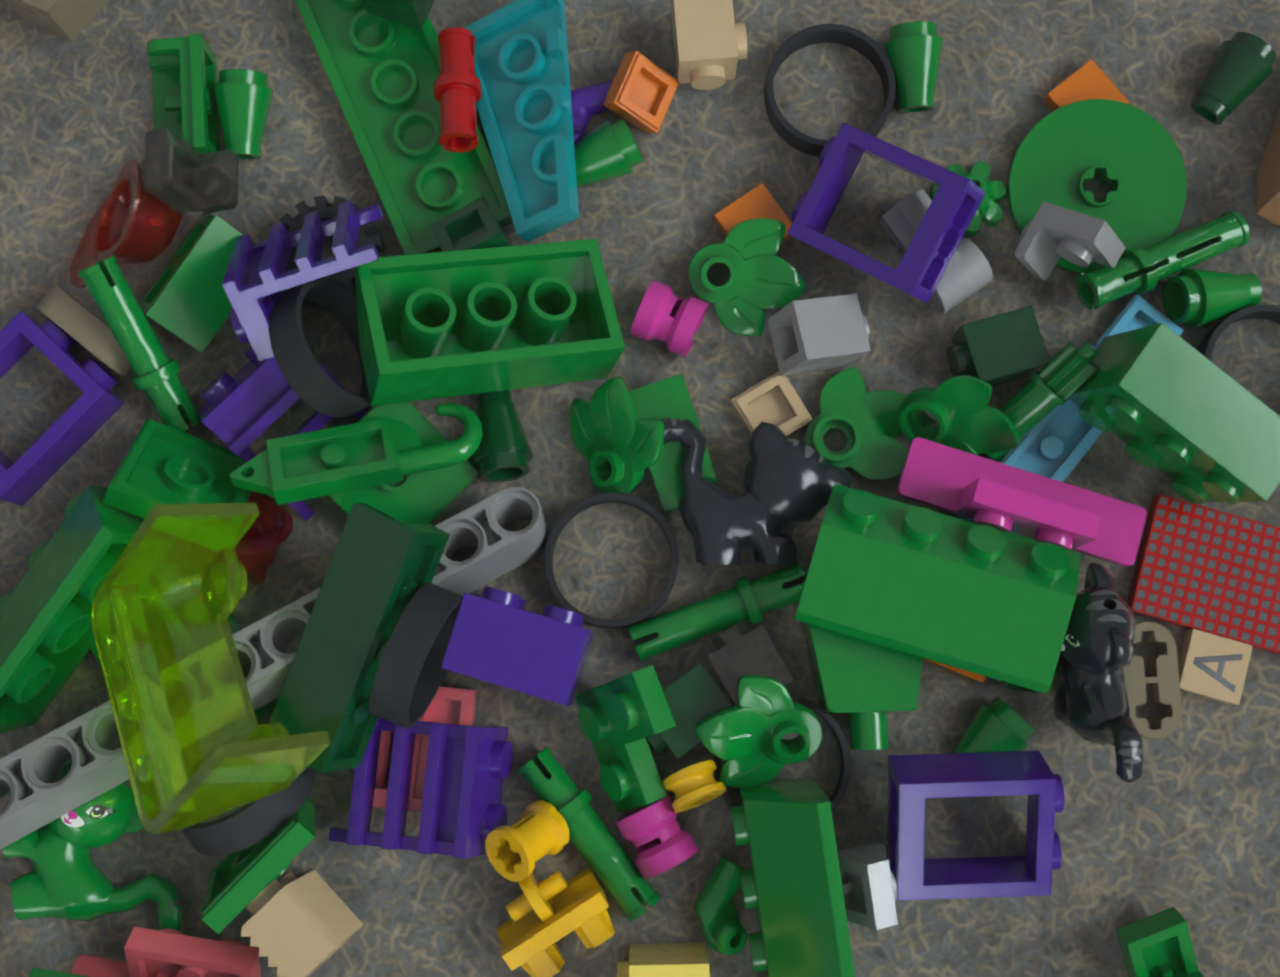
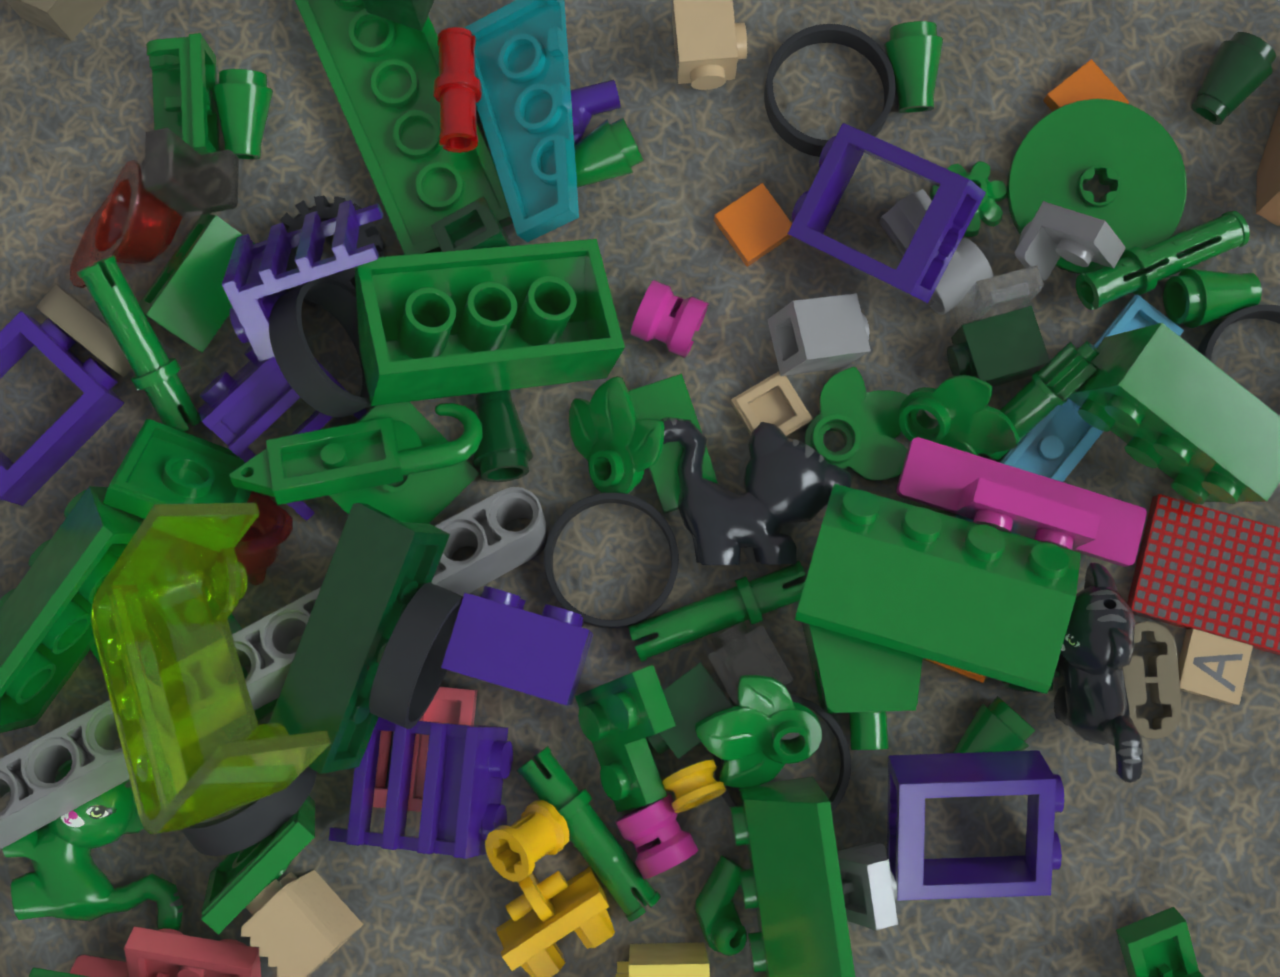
(641, 92): orange tile -> none
(755, 277): green plate -> none
(998, 295): none -> clear tile

